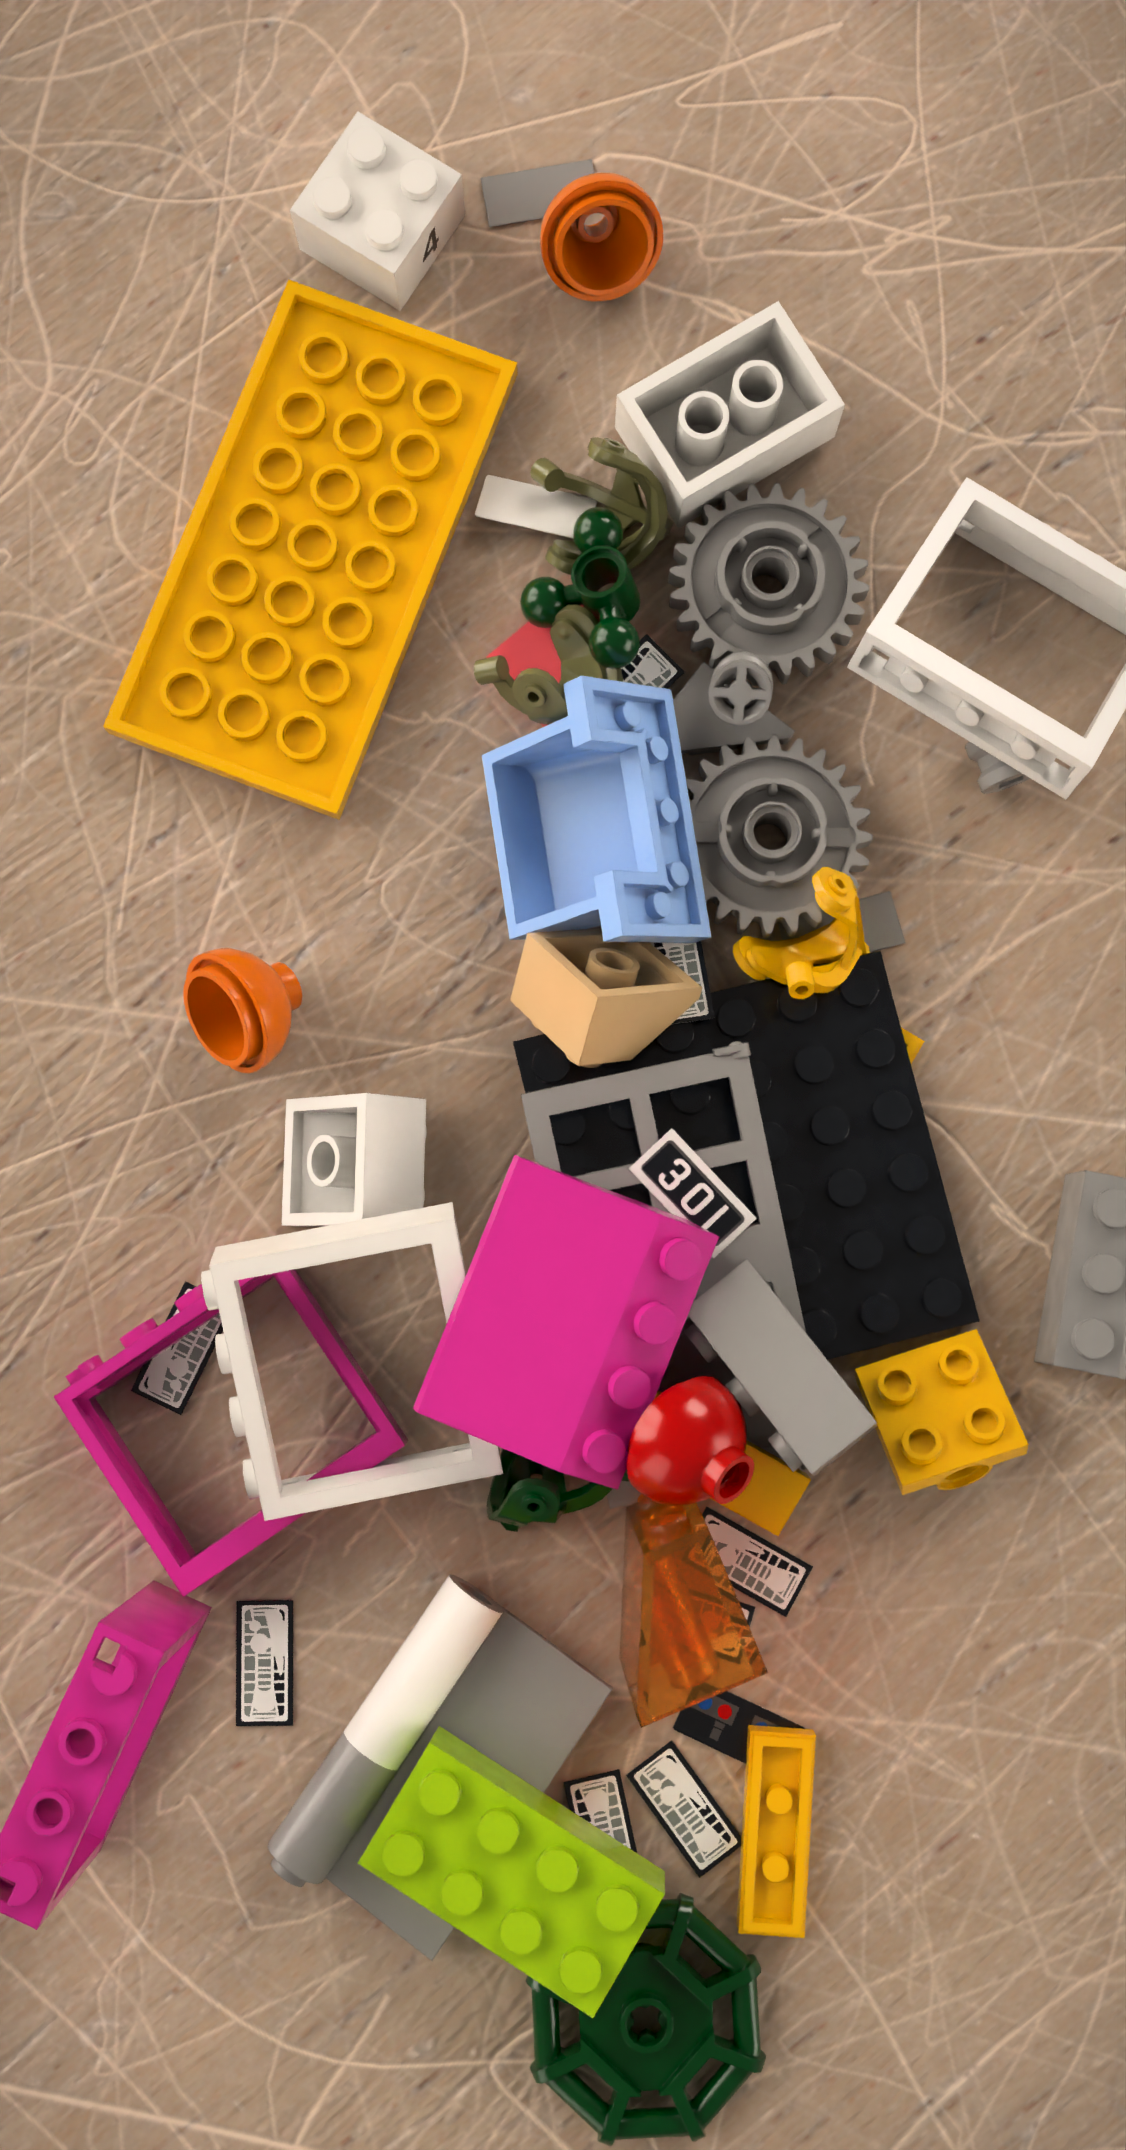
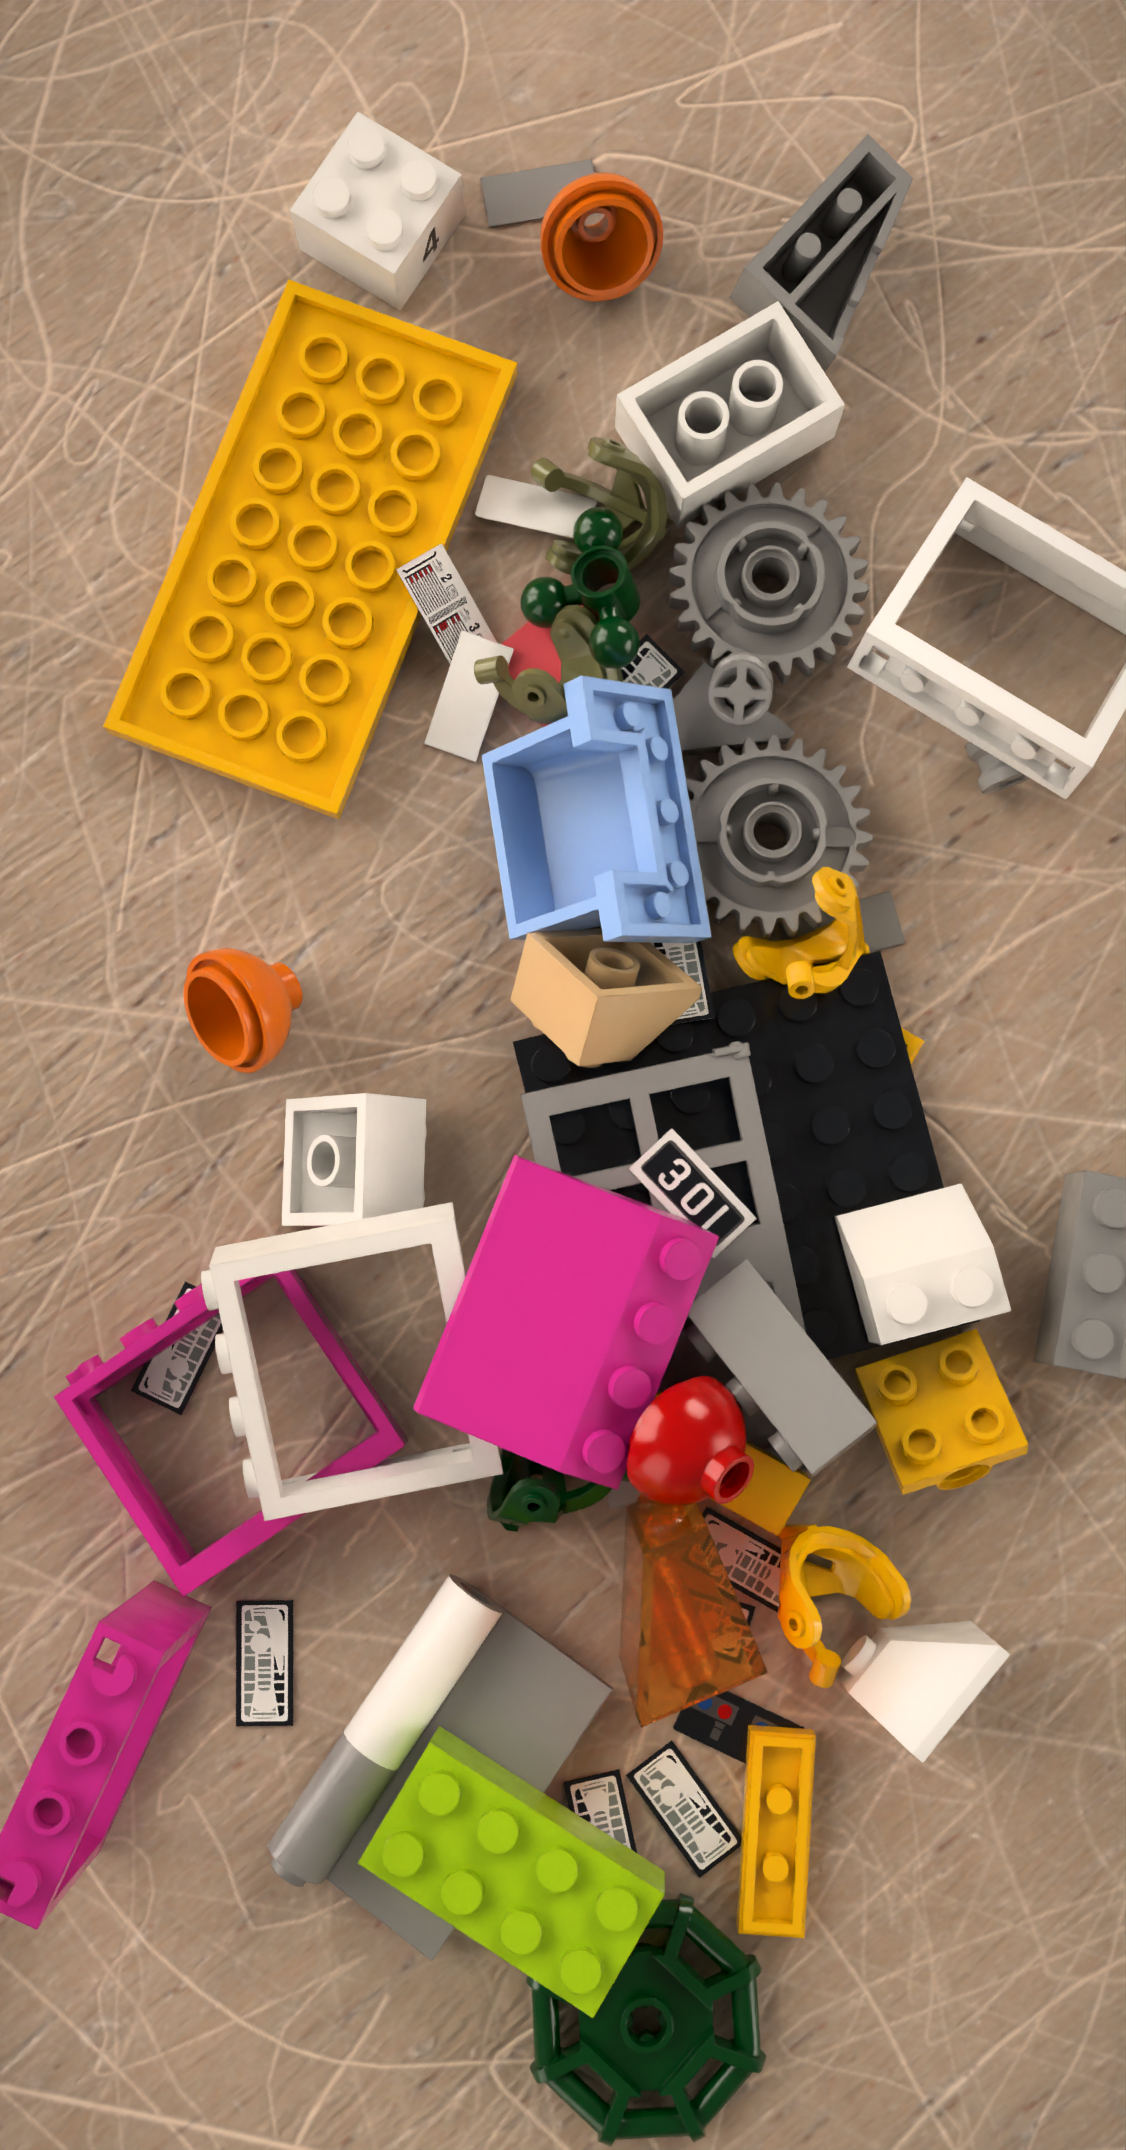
(443, 599): none -> white sticker
(465, 704): none -> white sticker
(828, 250): none -> light grey wedge
(855, 1571): none -> yellow helmet
(921, 1265): none -> white slope
(921, 1678): none -> white slope

